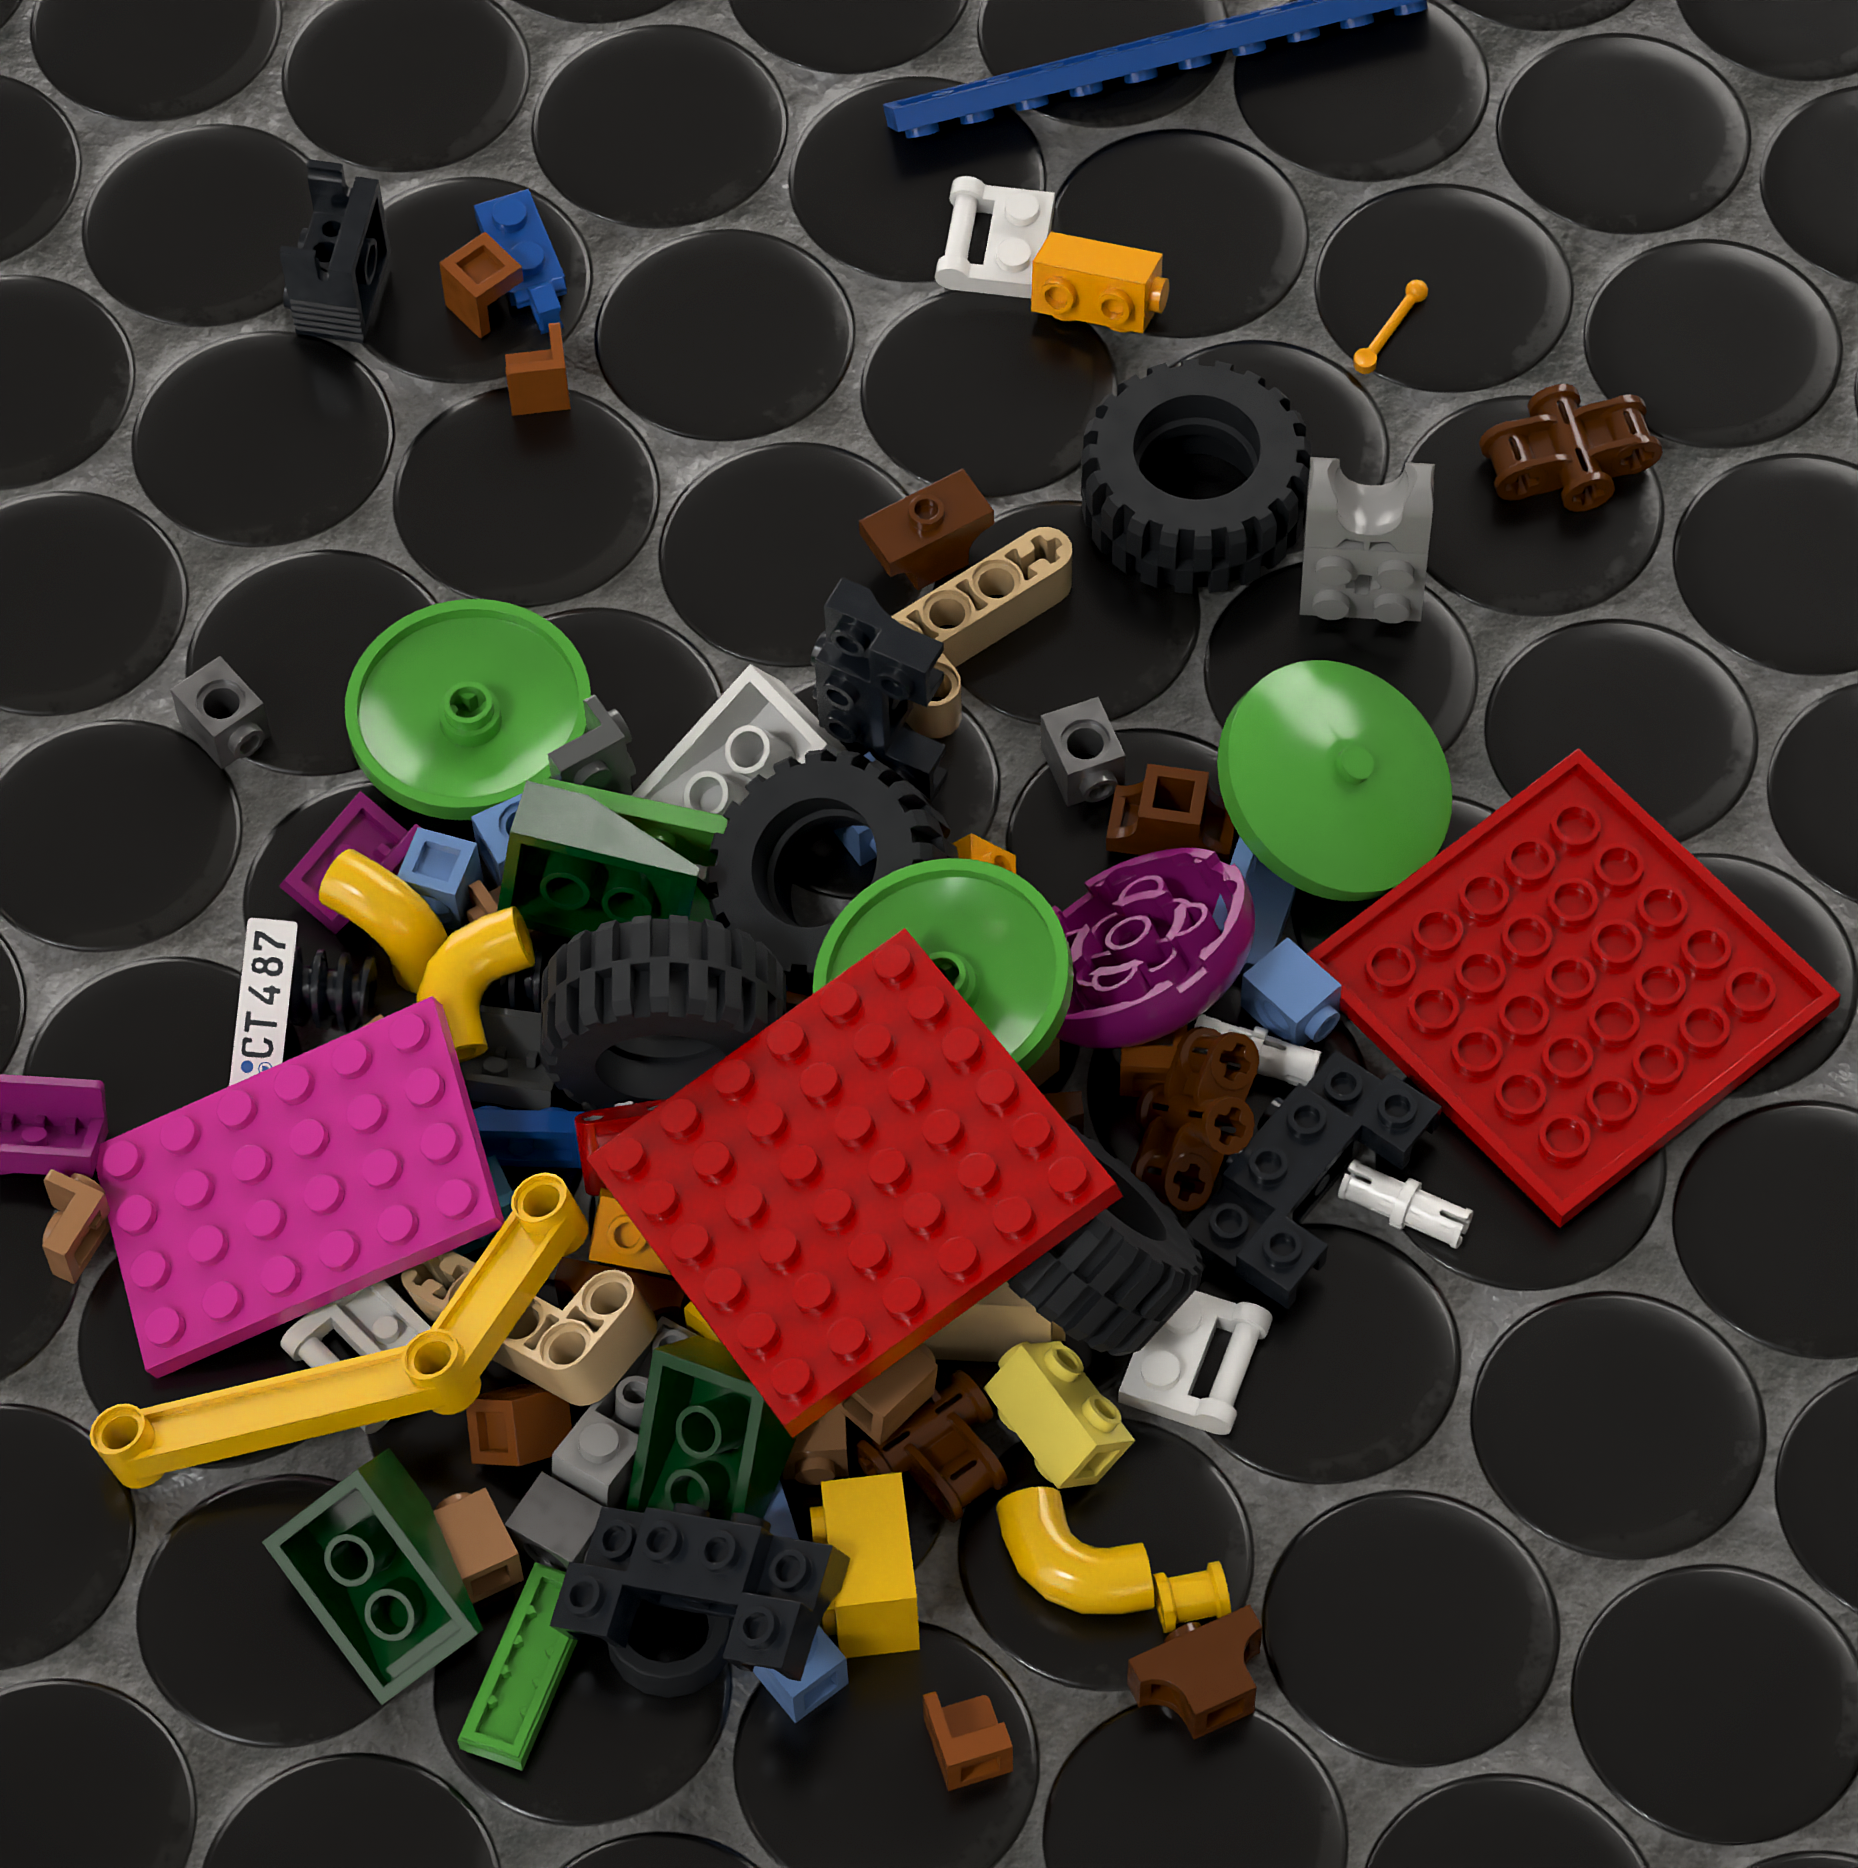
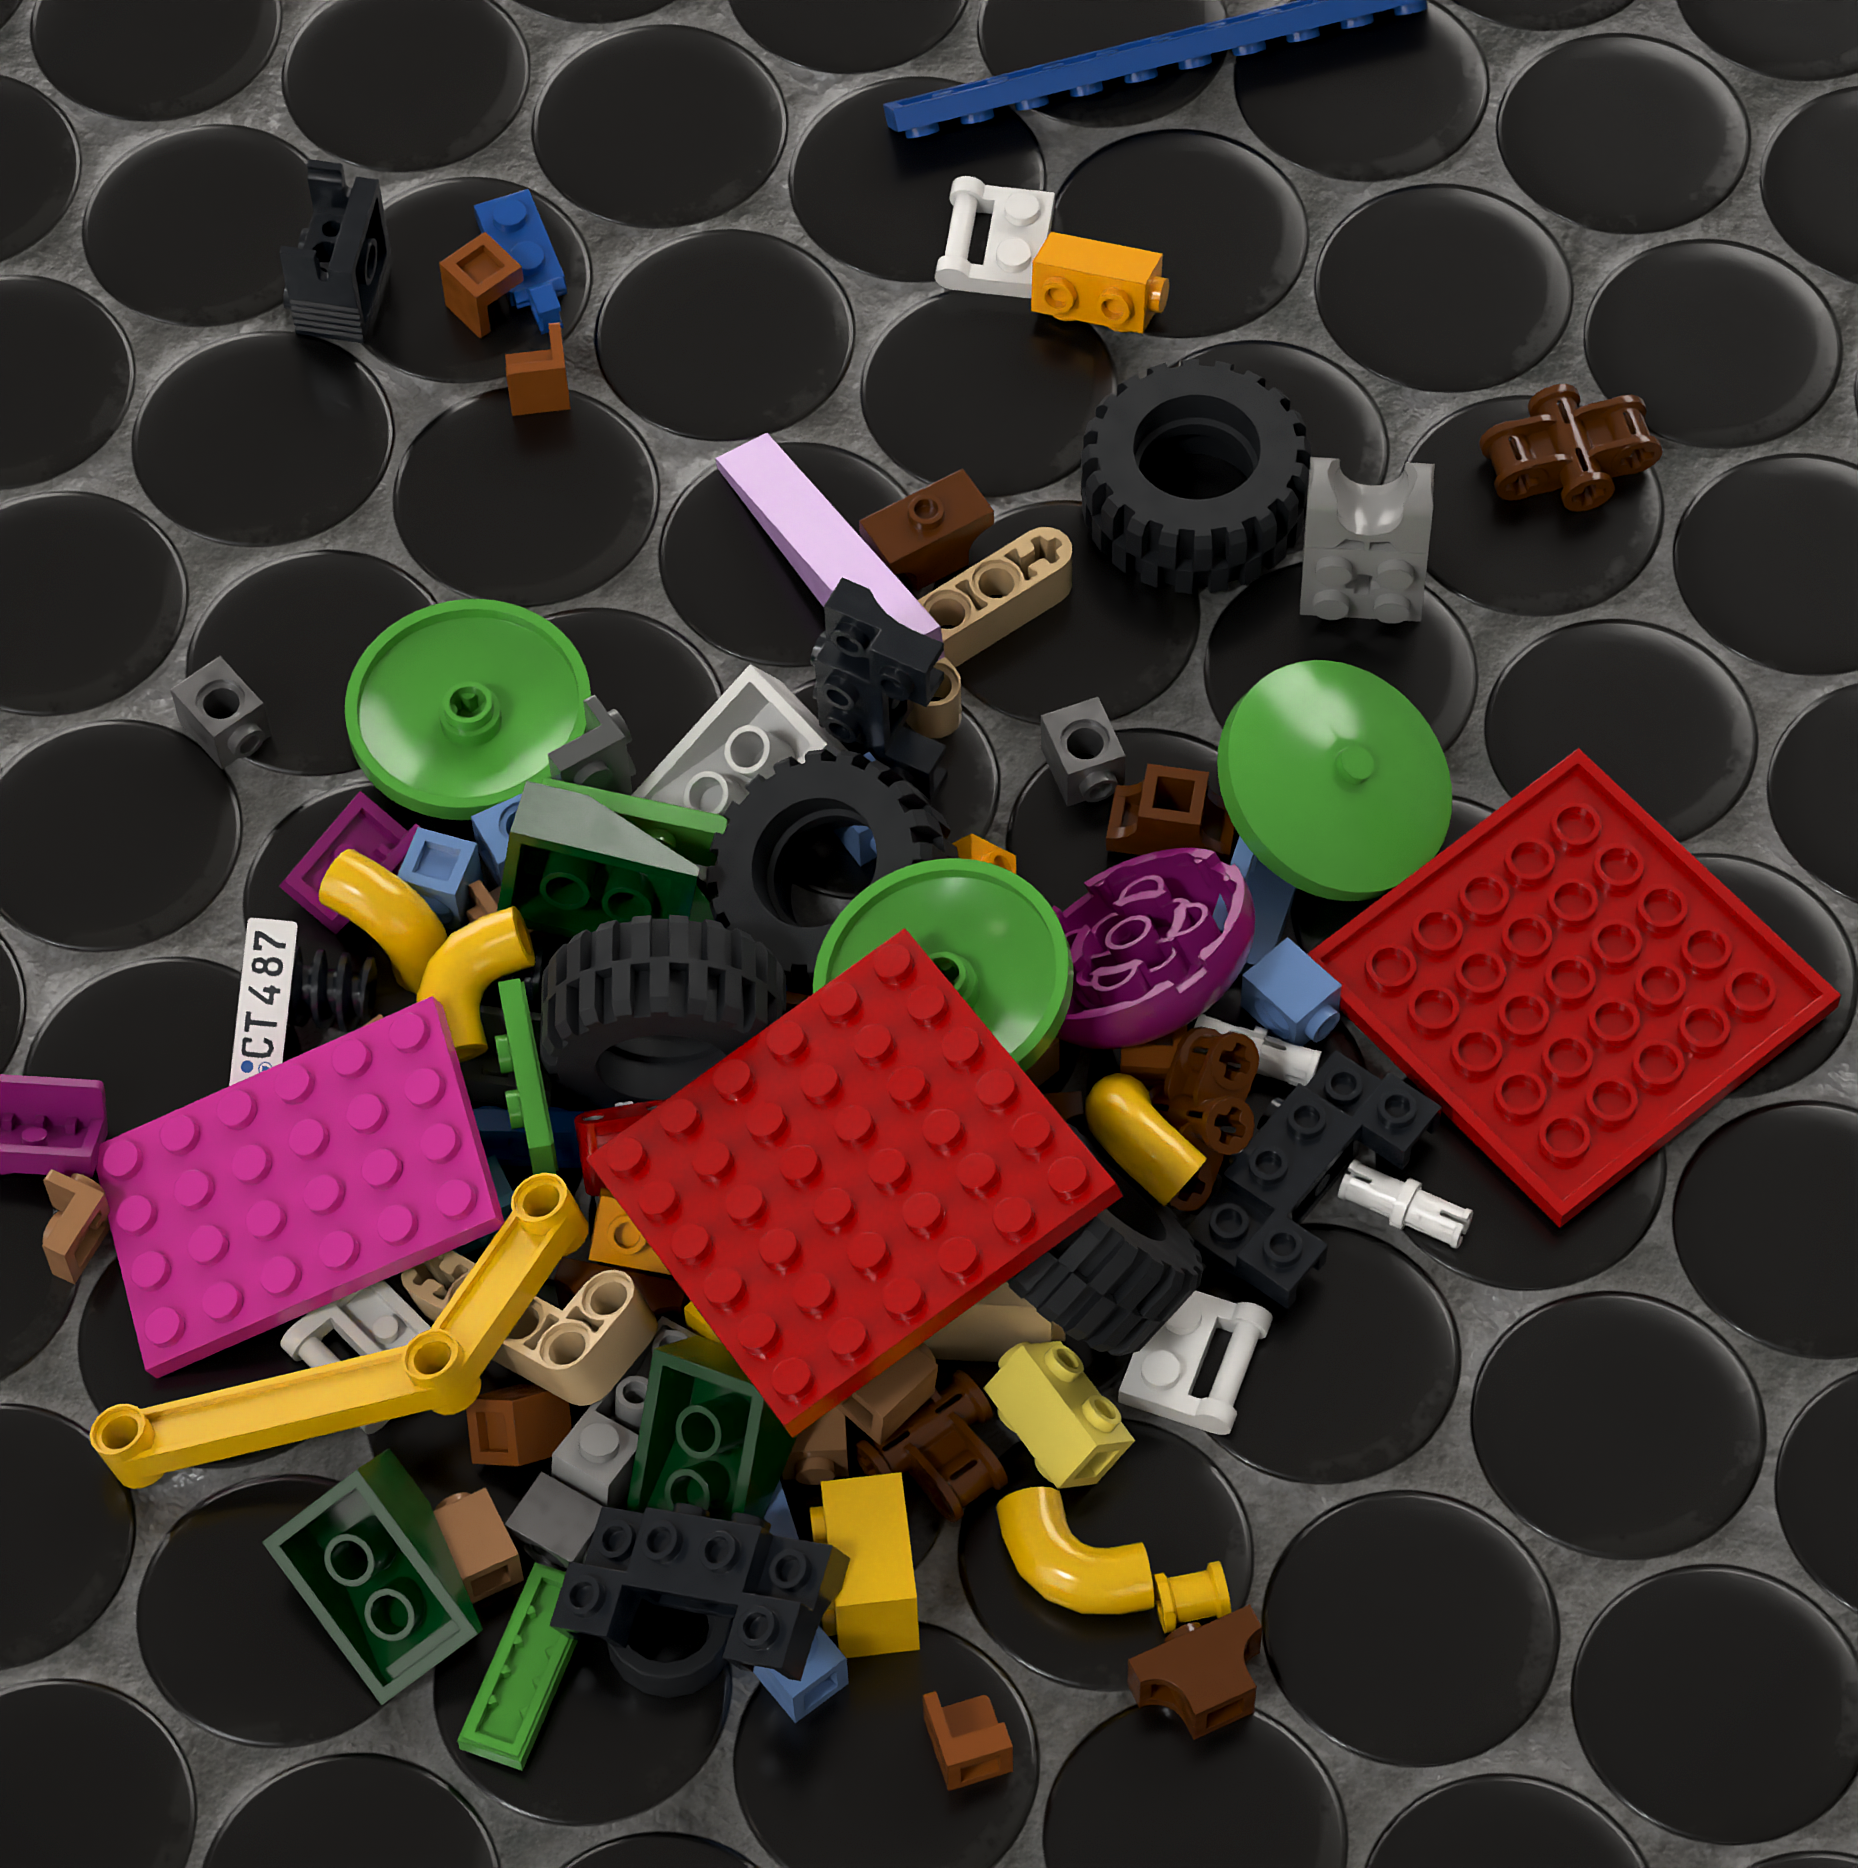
(519, 1055): none -> bright green plate
(814, 533): none -> slope
(1139, 1137): none -> yellow cylinder
(1366, 358): light orange hinge -> none

